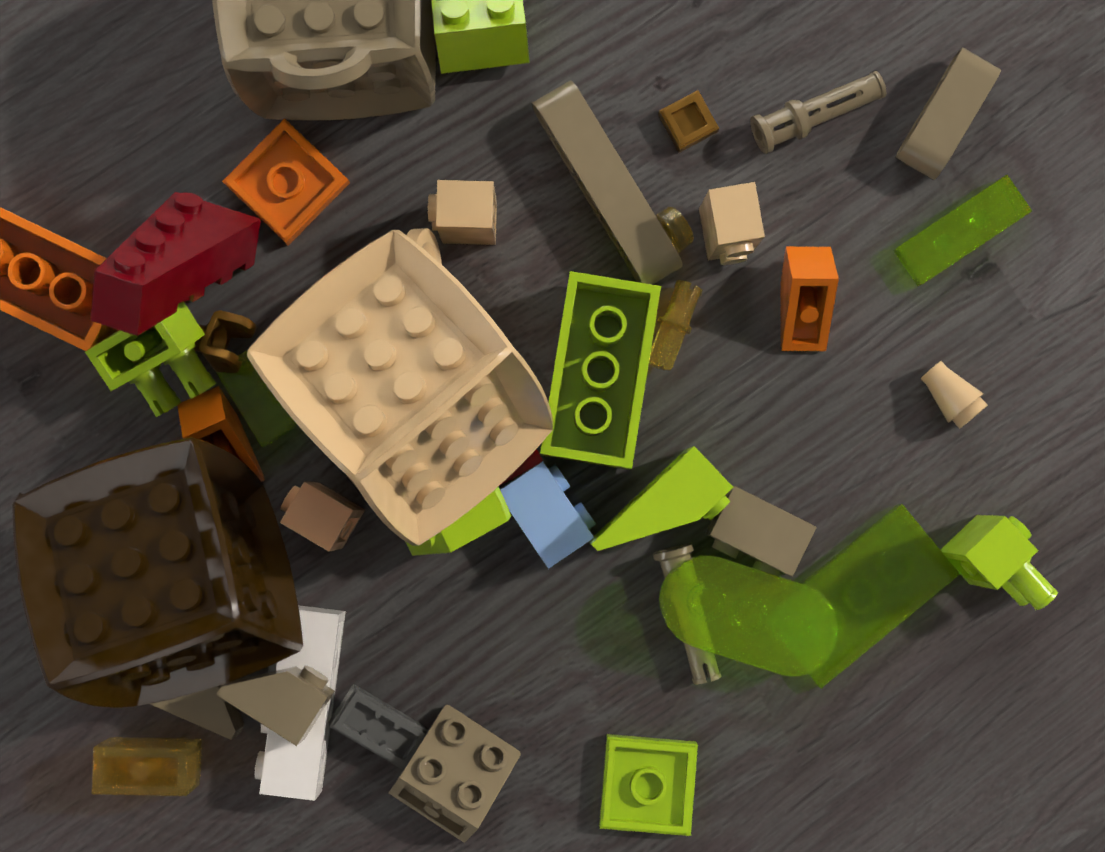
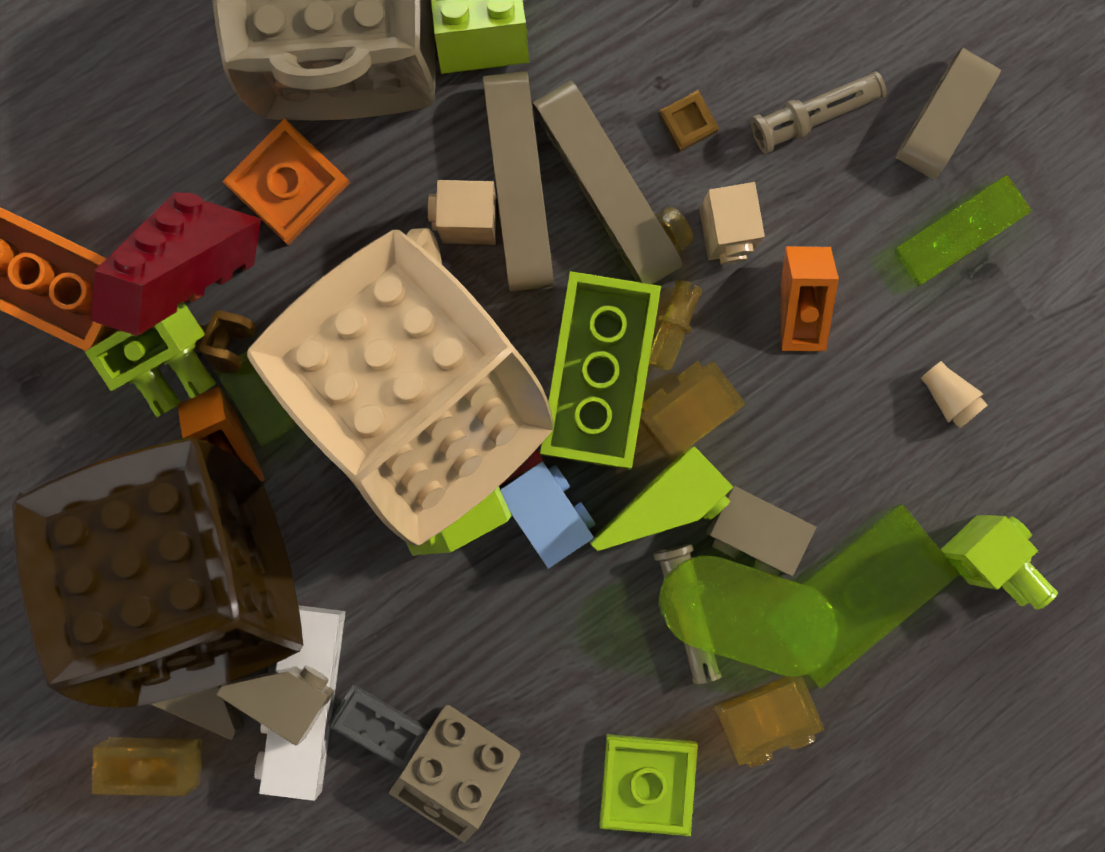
(320, 515): light nougat brick -> none
(518, 181): none -> dark tan beam
(691, 409): none -> clear yellow brick
(769, 720): none -> clear yellow brick

